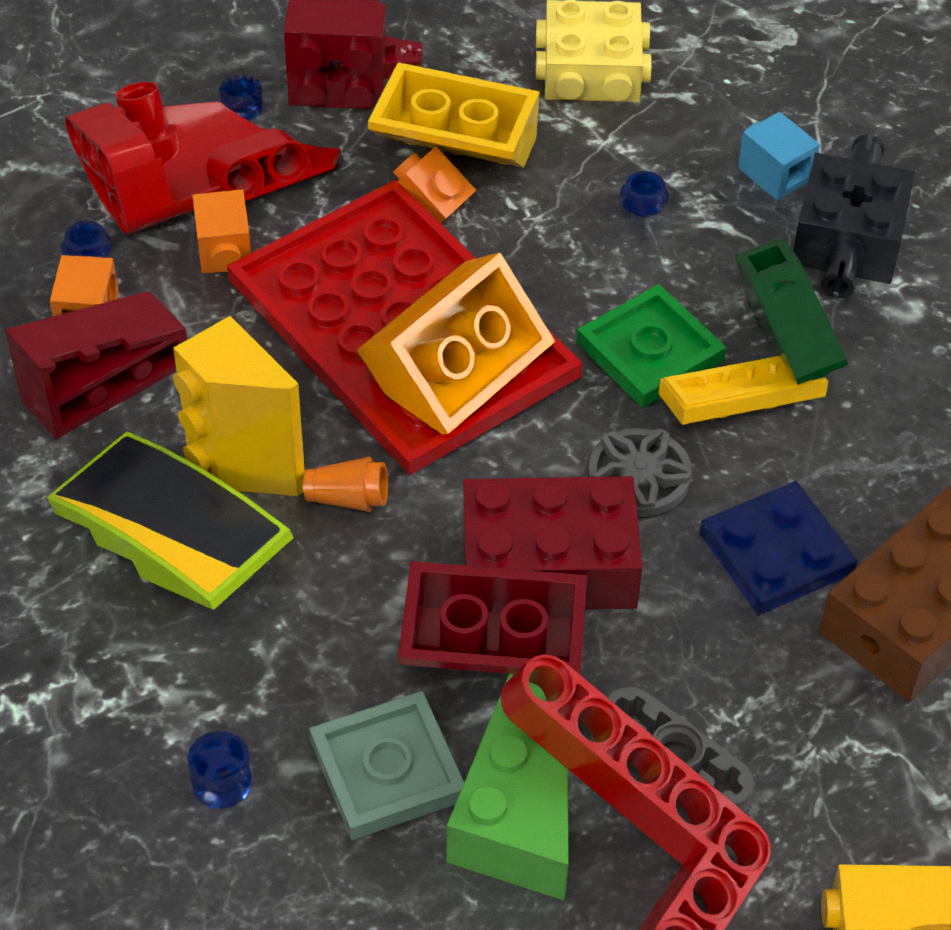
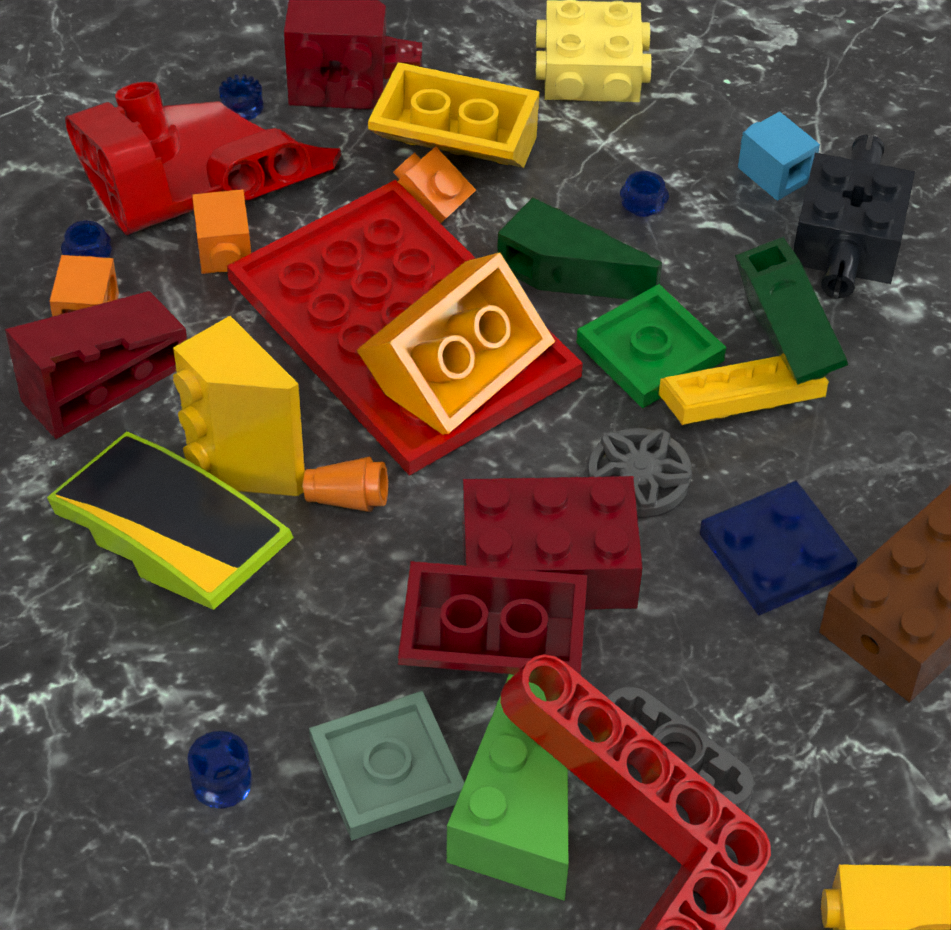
(571, 257): none -> dark green slope

